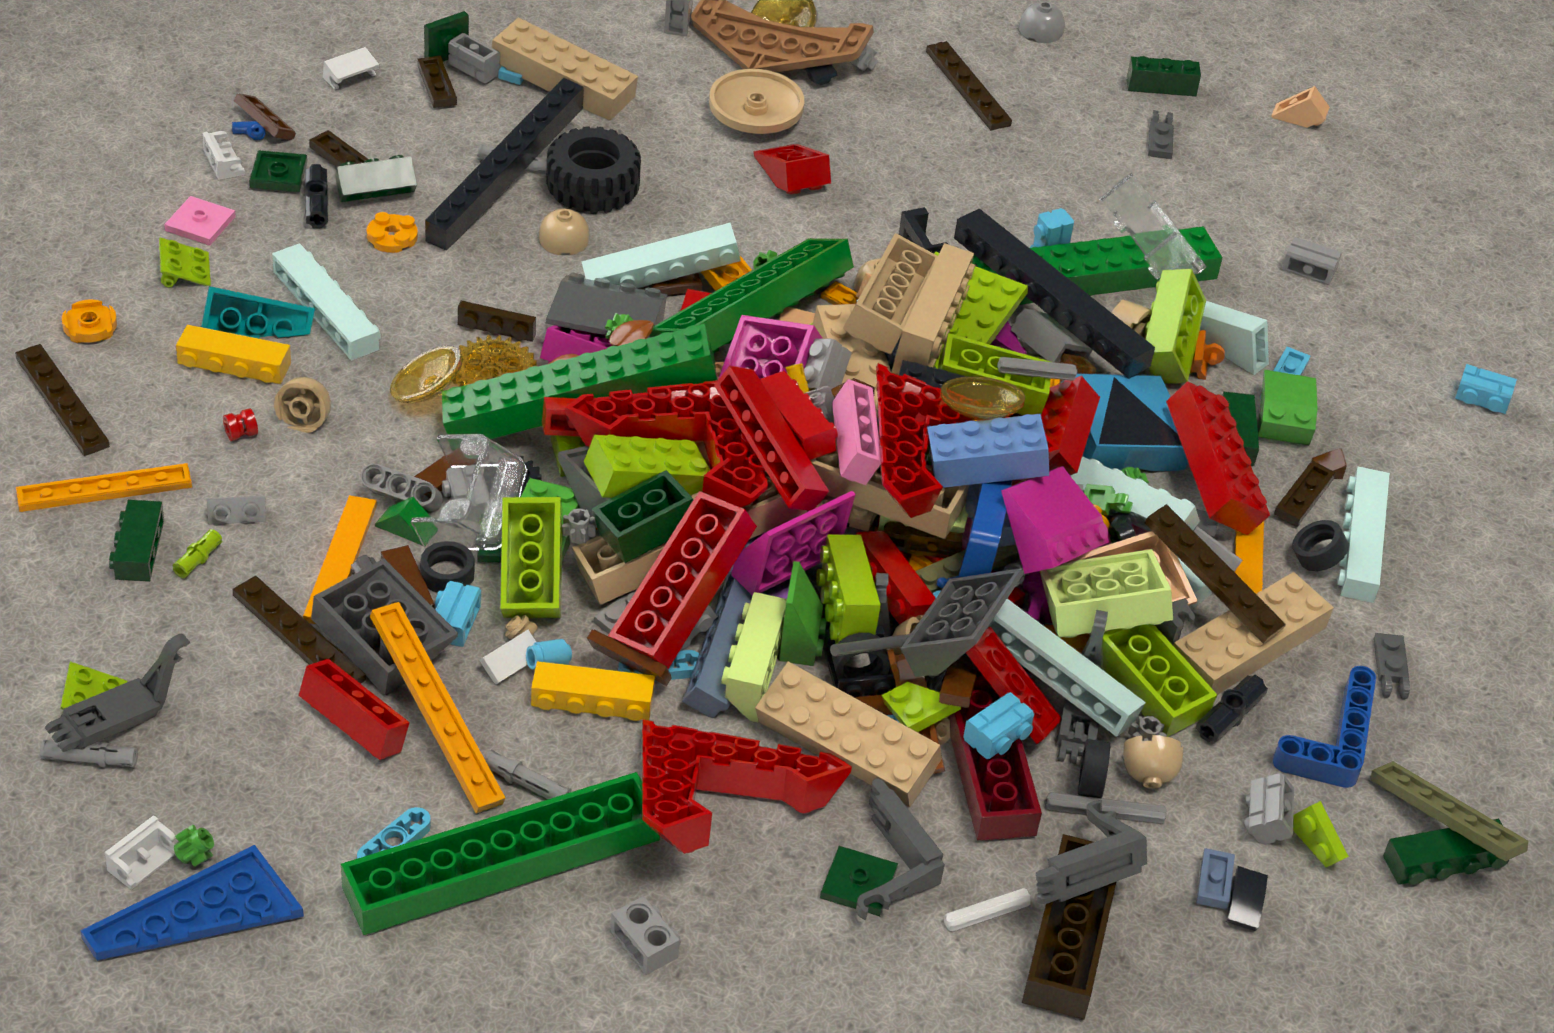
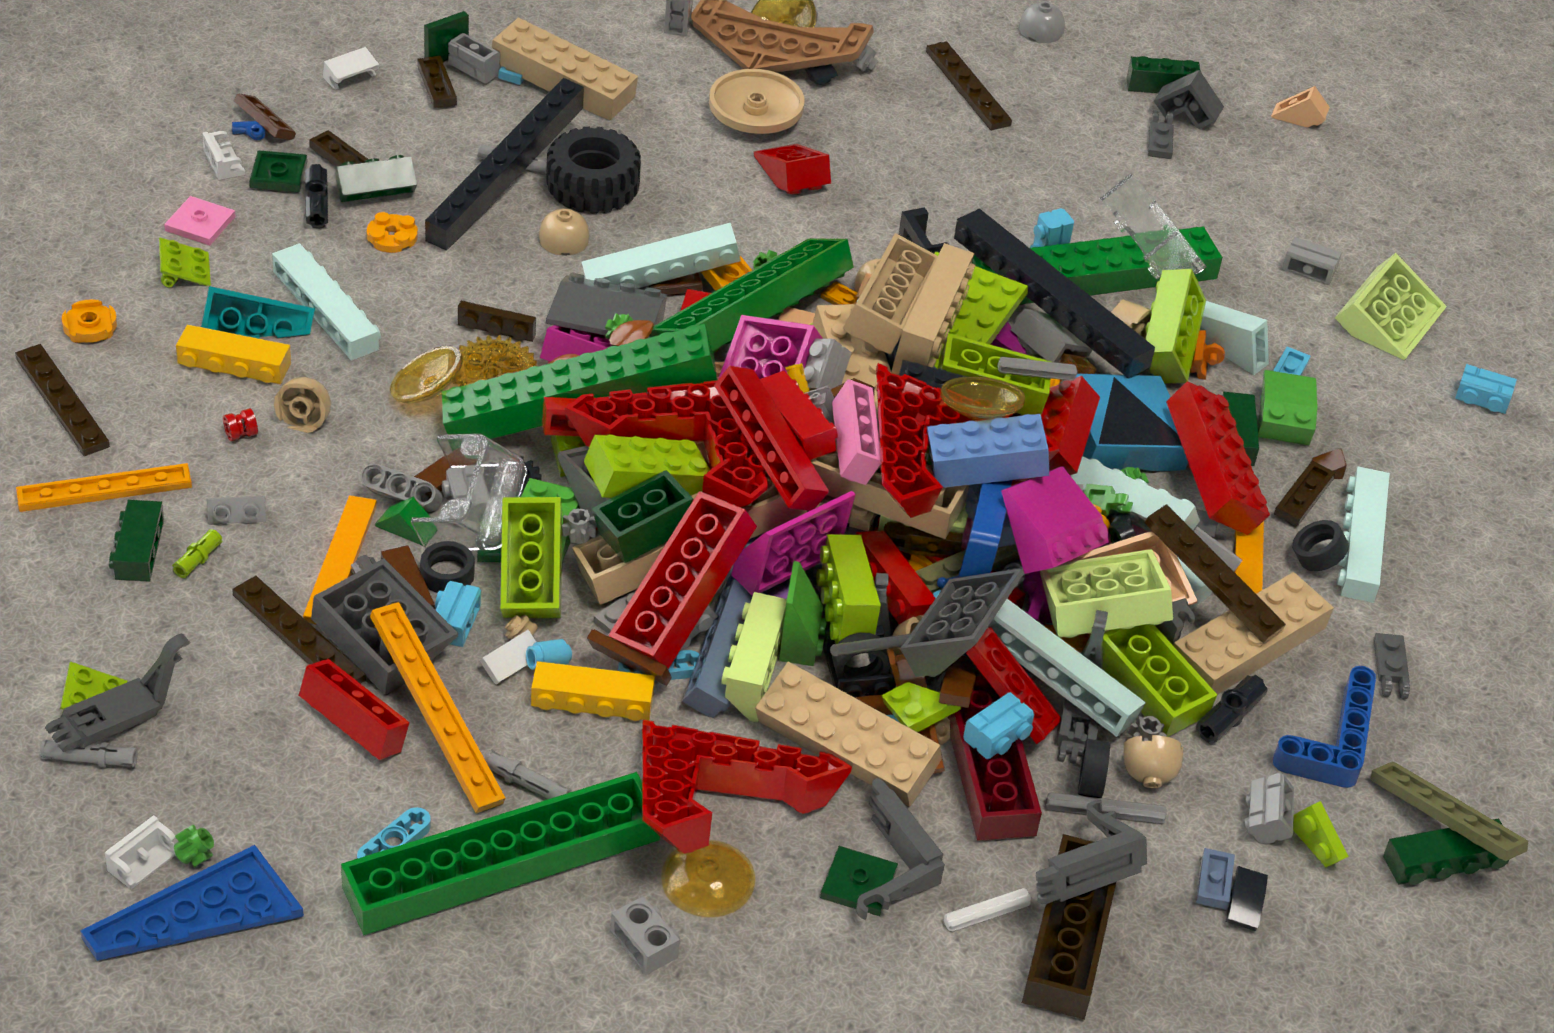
(708, 889): none -> clear yellow dish
(1190, 95): none -> dark grey brick
(1391, 309): none -> yellowish green slope

